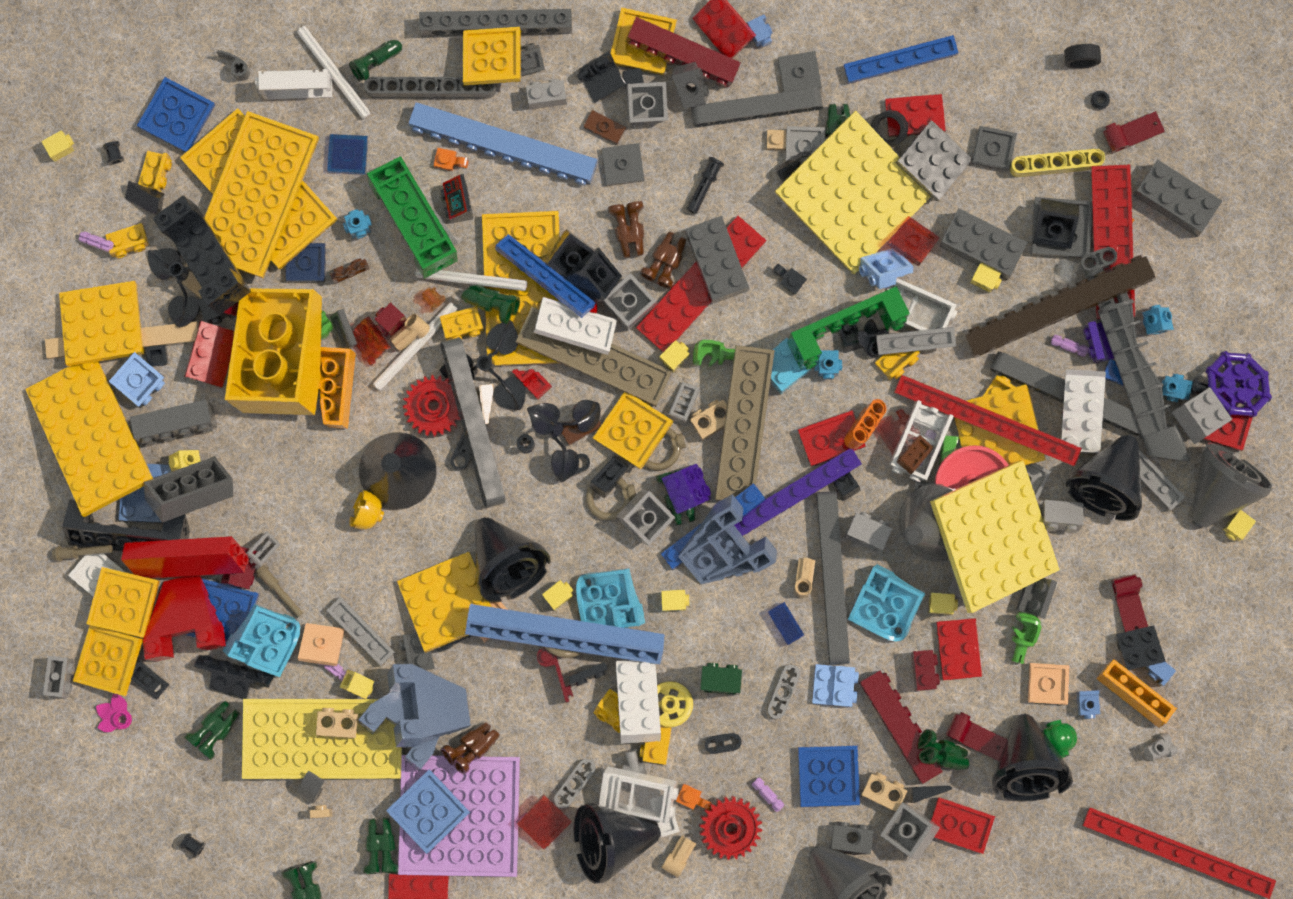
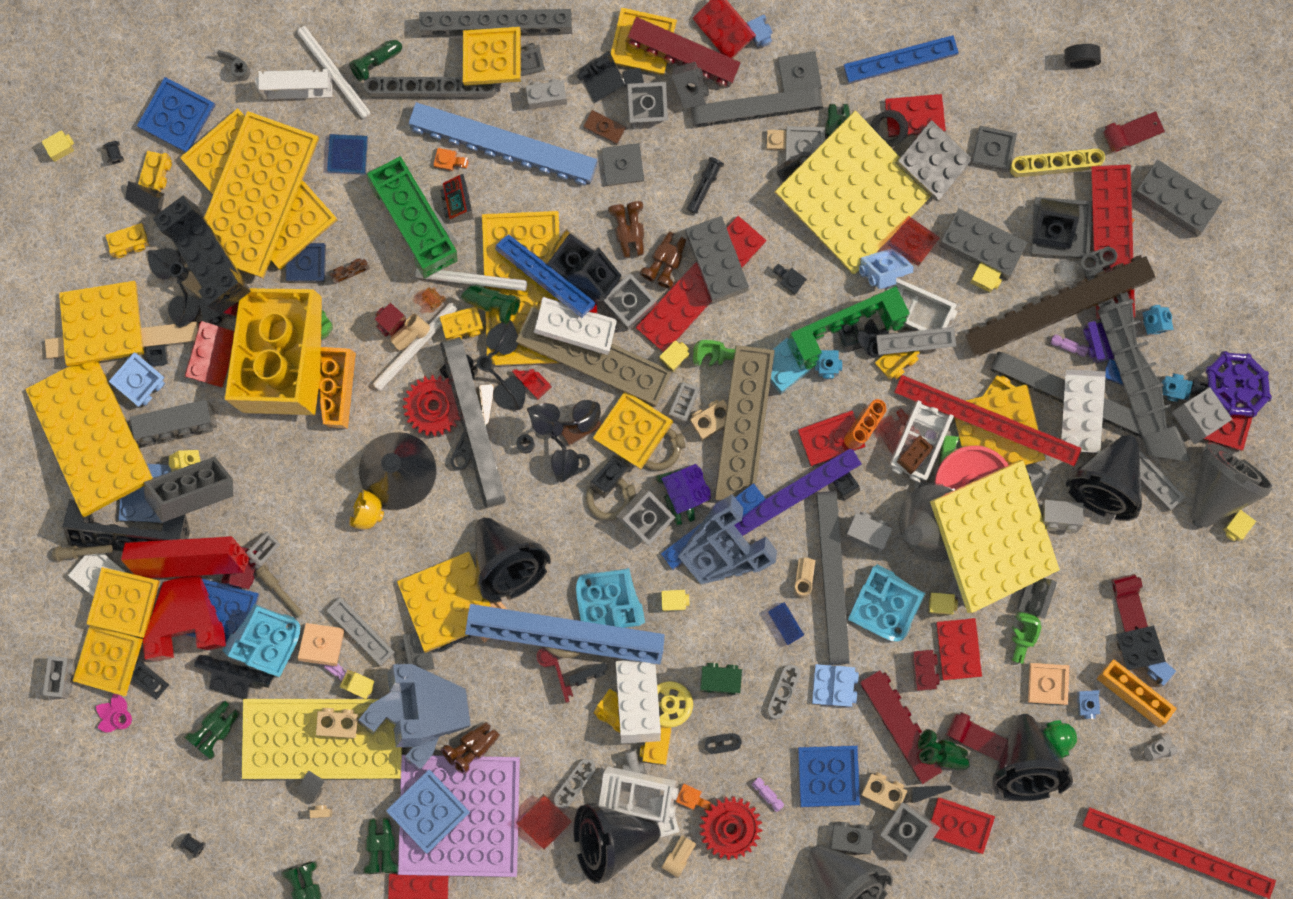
(96, 241): lavender axle -> none
(343, 329): dark grey tile -> none
(360, 230): dark azure brick -> none
(370, 341): clear red plate -> none
(558, 594): light yellow brick -> none
(1100, 94): black plate -> none

